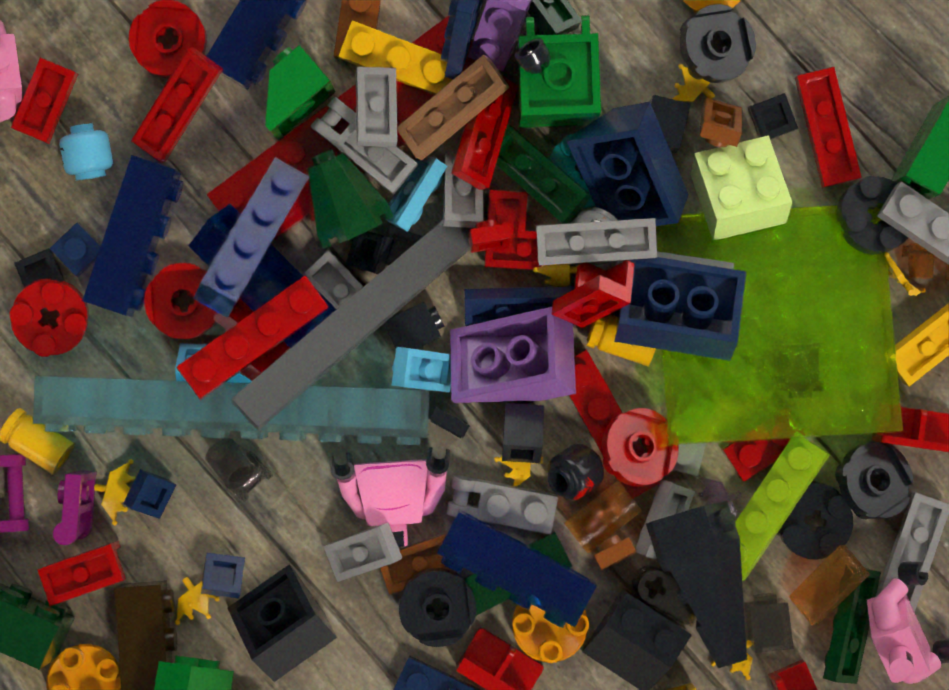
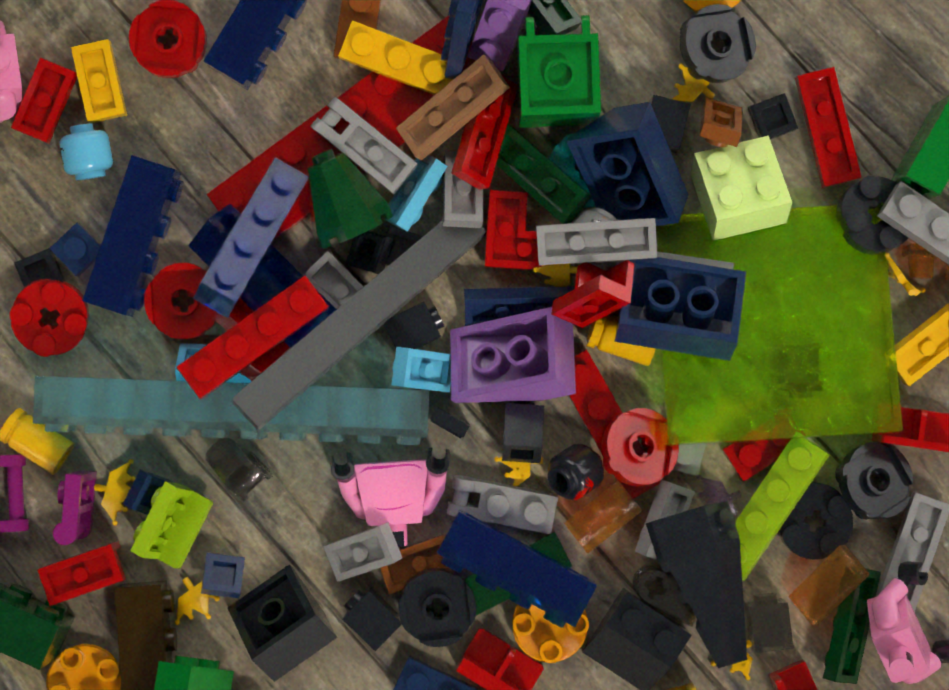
(99, 81): none -> yellow plate
(171, 524): none -> lime bracket
(177, 104): red tile -> none
(294, 90): green slope -> none
(371, 617): none -> black brick
(376, 107): light grey plate -> none
(489, 236): red plate -> none
(533, 55): black hinge -> none
(613, 551): dark orange plate -> none

